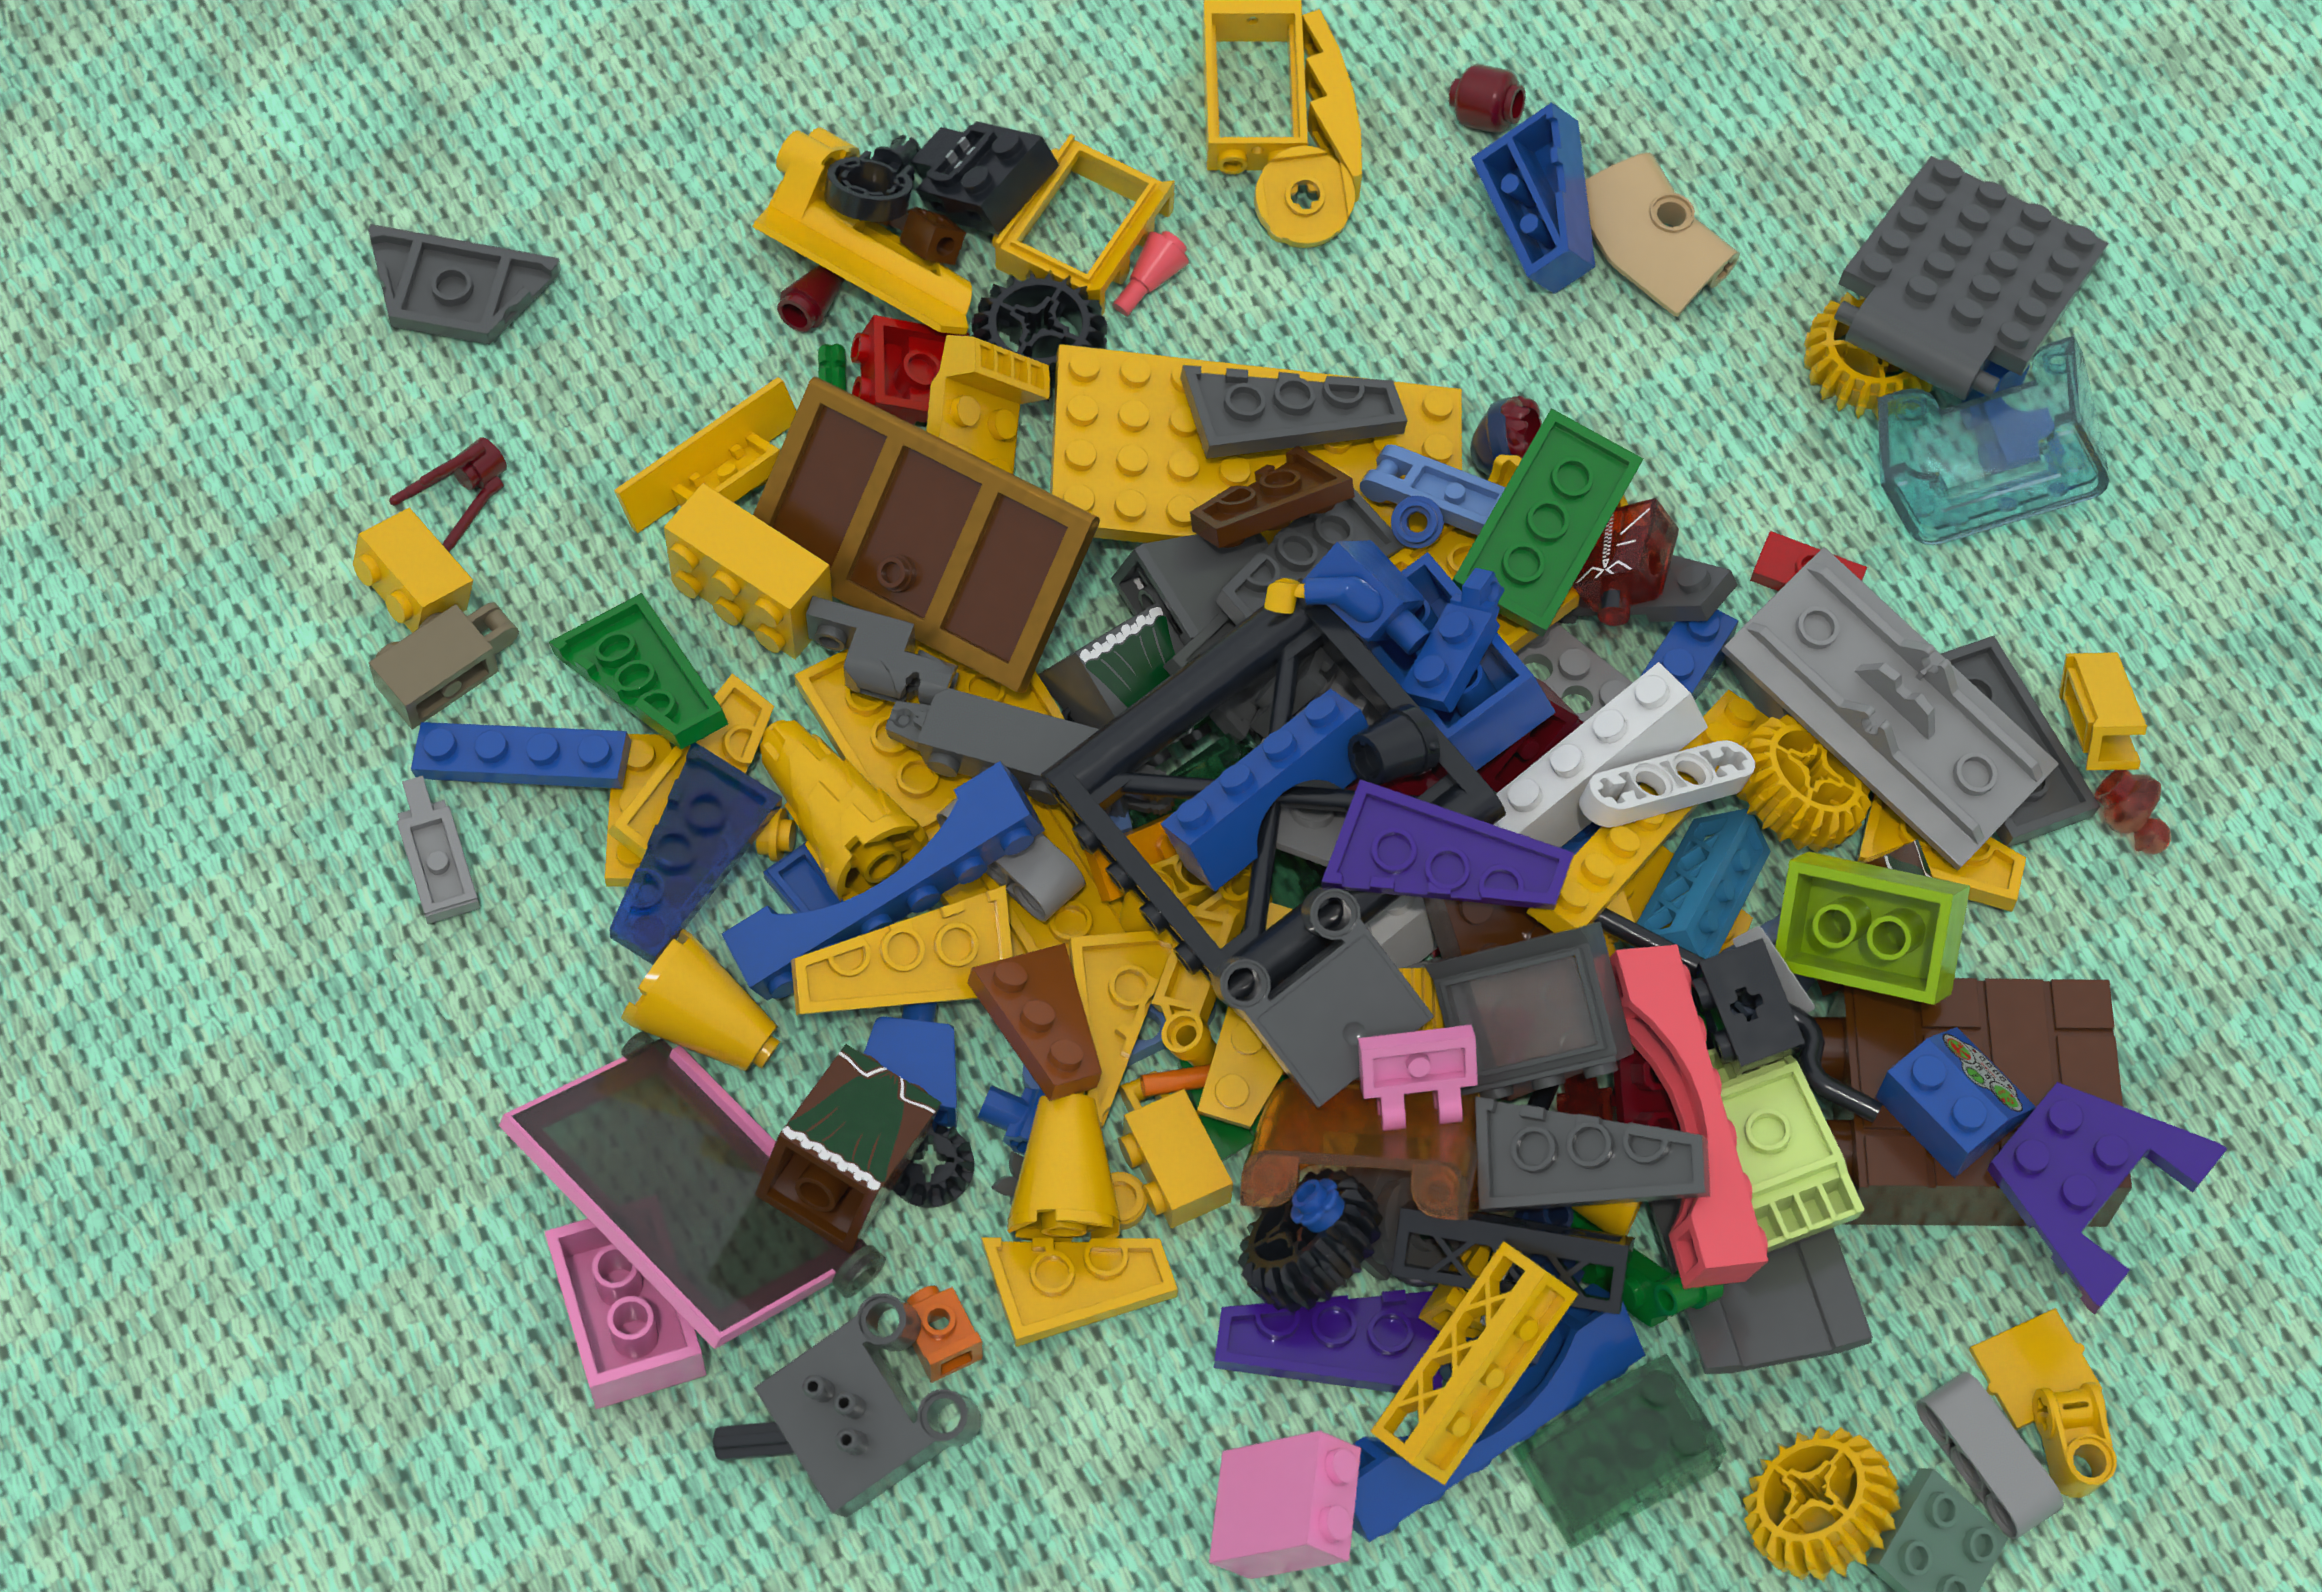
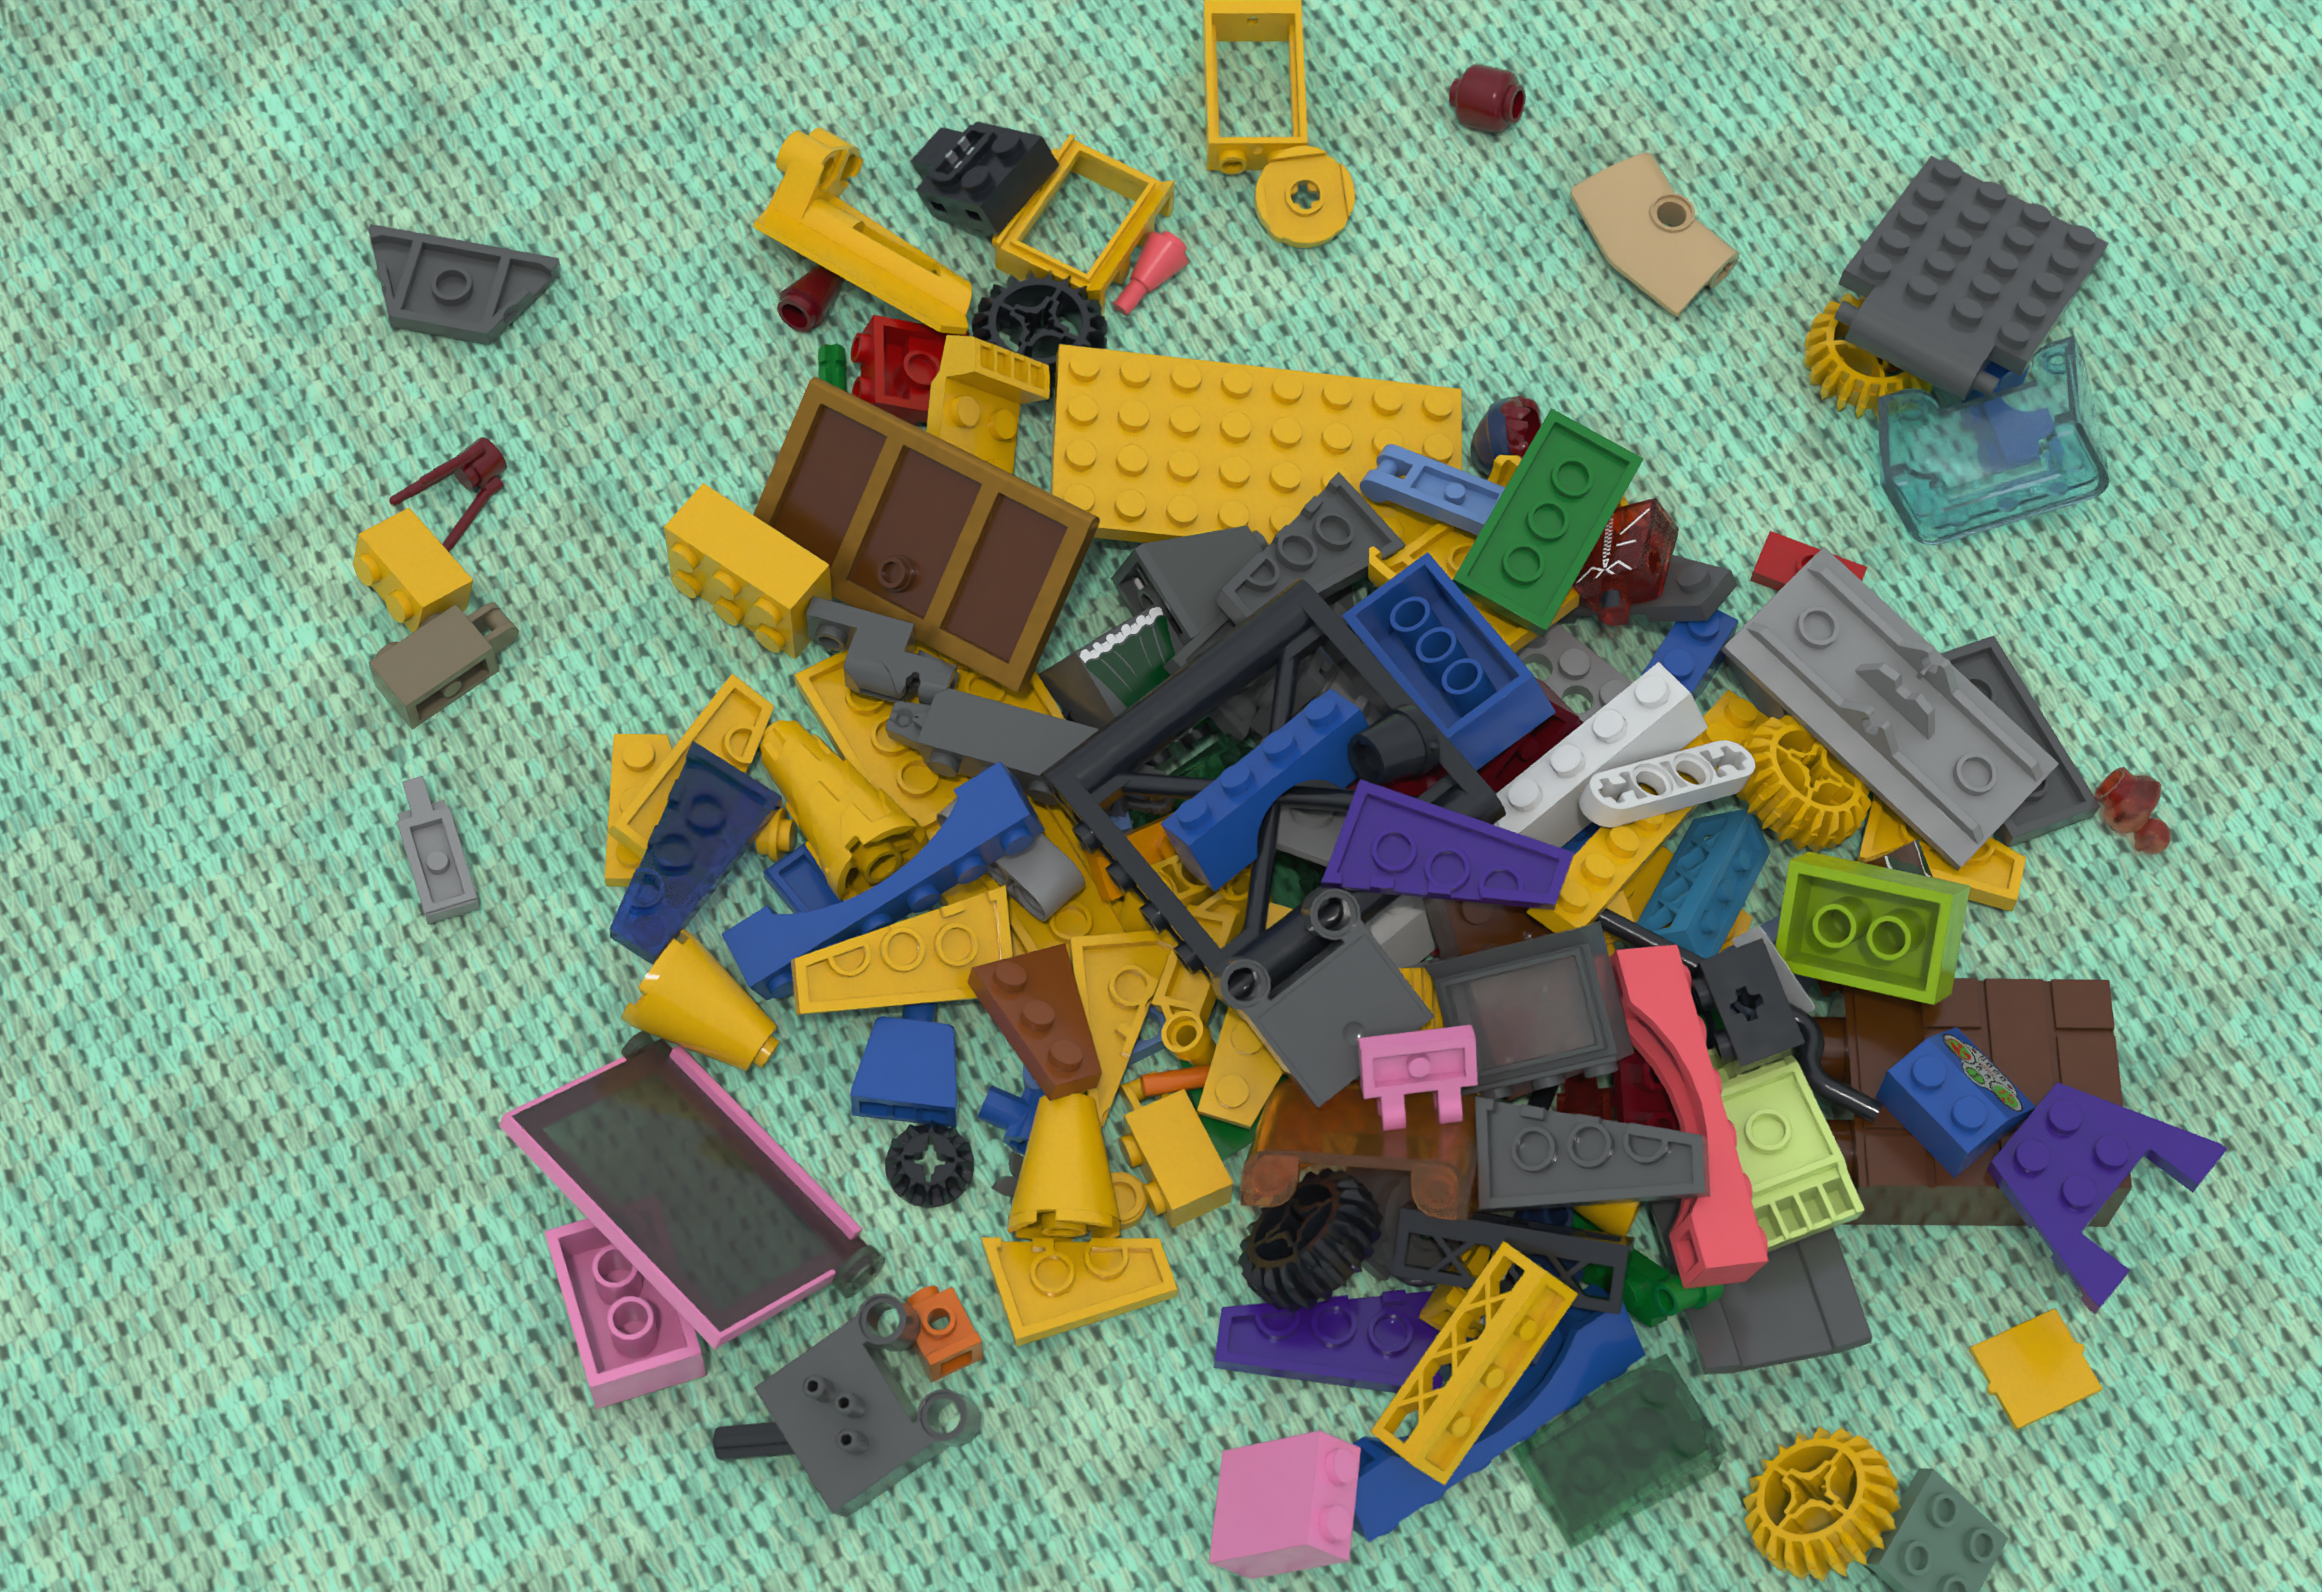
(521, 755): blue plate -> none
(643, 670): green wing -> none
(725, 455): yellow bracket -> none
(846, 1147): slope -> none
(873, 187): black pin -> none
(929, 235): reddish brown piece -> none
(1267, 414): dark grey wing -> none
(1273, 501): reddish brown wing -> none
(1317, 1205): blue plate -> none
(1333, 108): yellow slope -> none
(1362, 590): blue torso -> none
(1402, 514): blue plate -> none
(1456, 644): blue hinge -> none
(1542, 196): blue wedge -> none
(1990, 1455): light grey beam -> none
(2075, 1425): yellow piece -> none
(2102, 709): yellow window -> none

